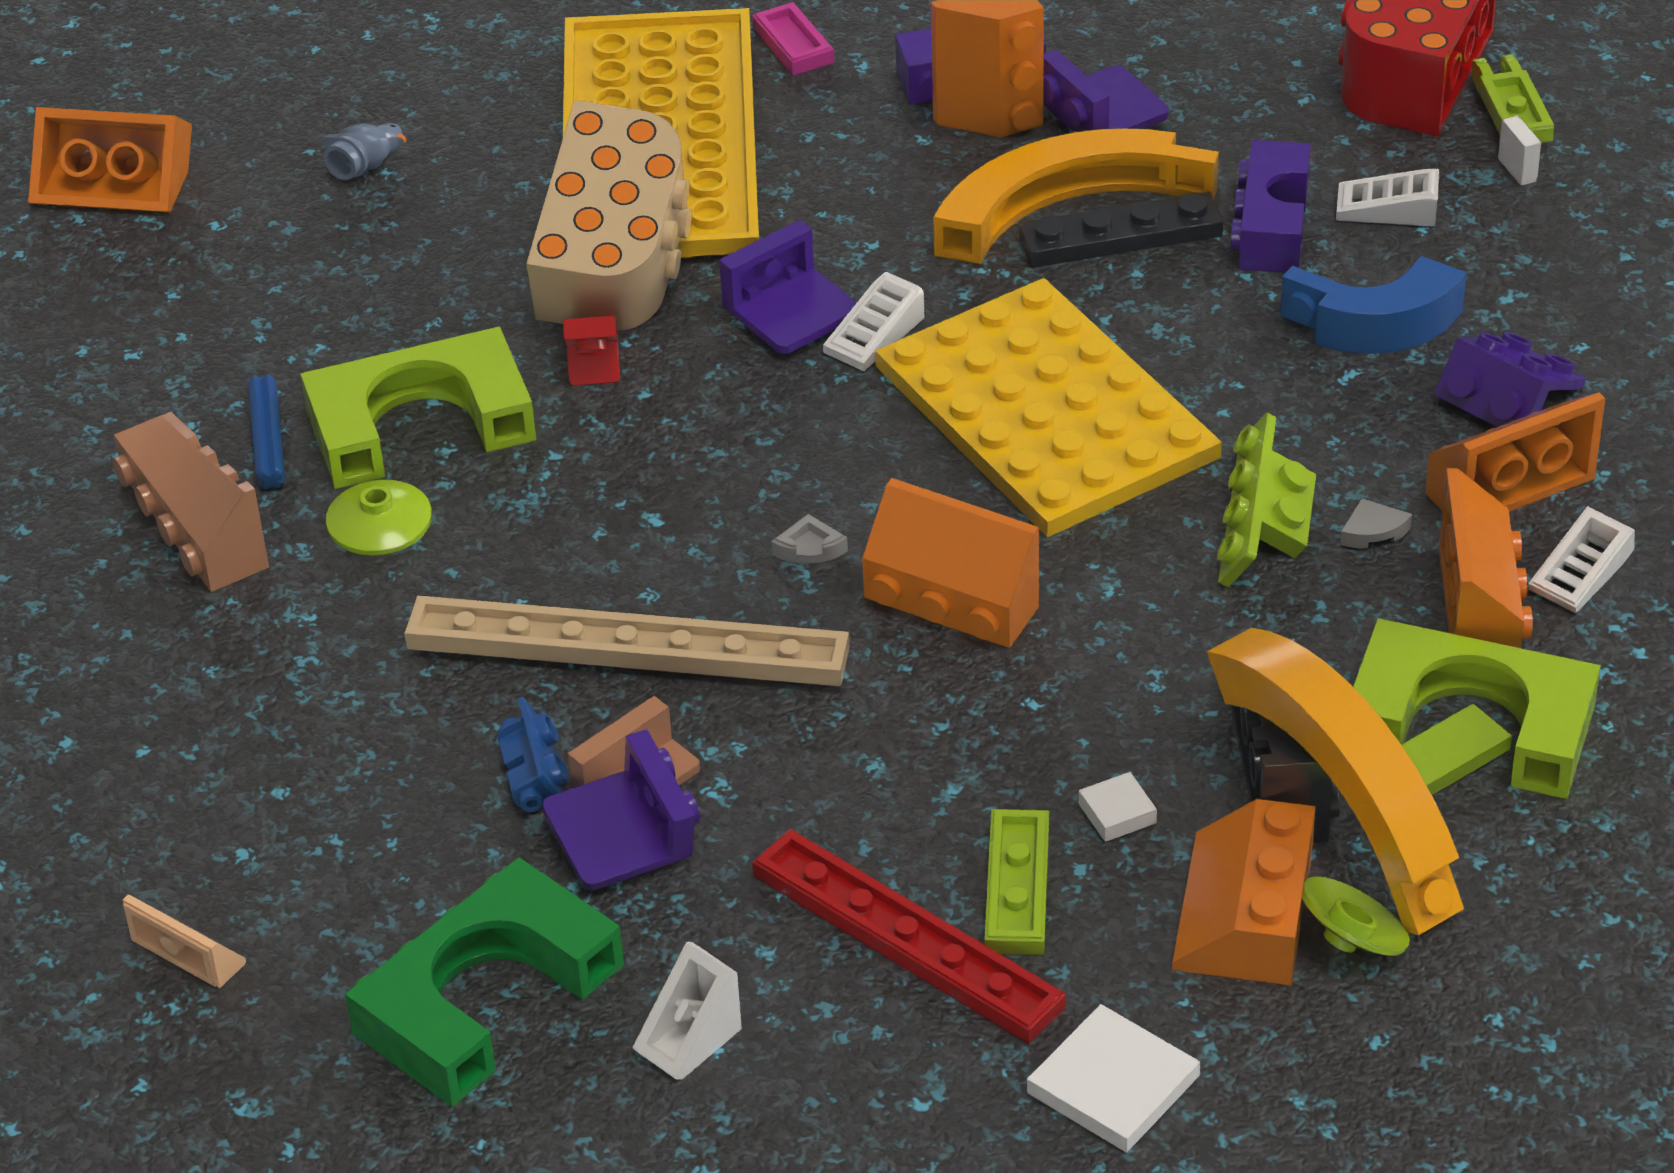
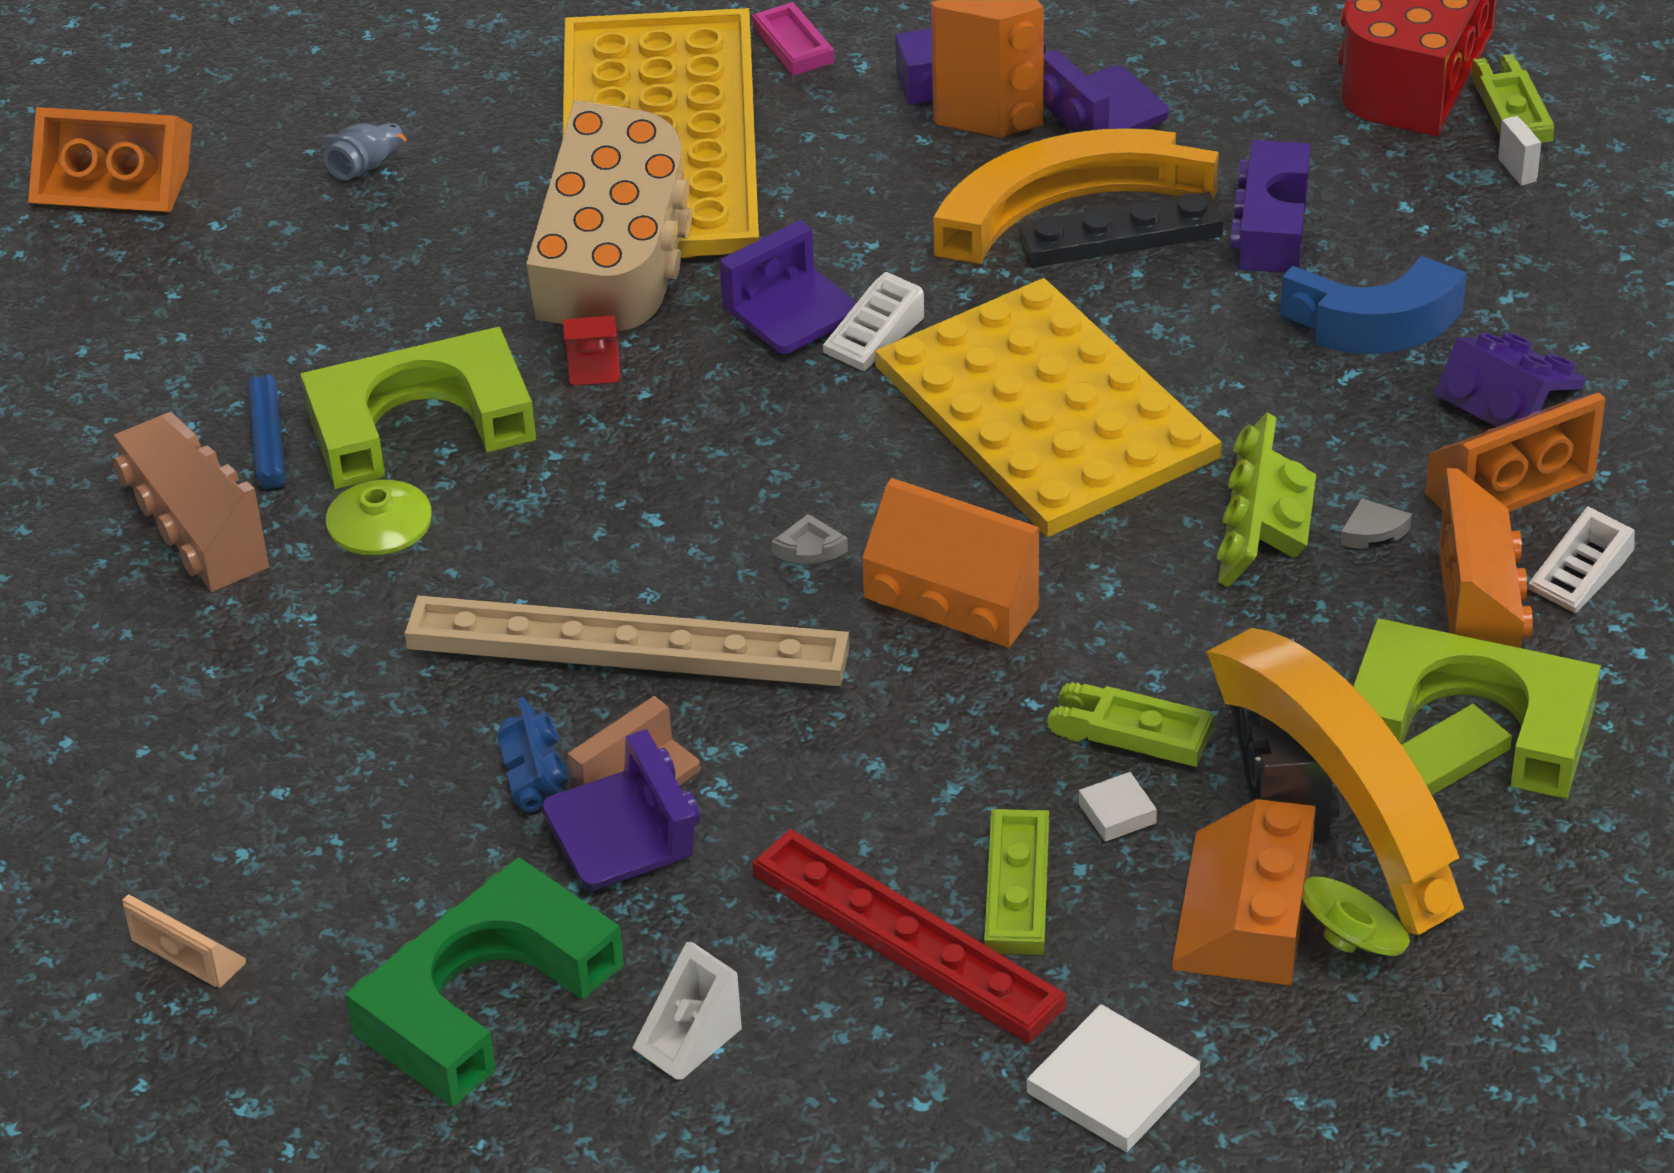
(1132, 722): none -> lime hinge
(1391, 199): white slope -> none

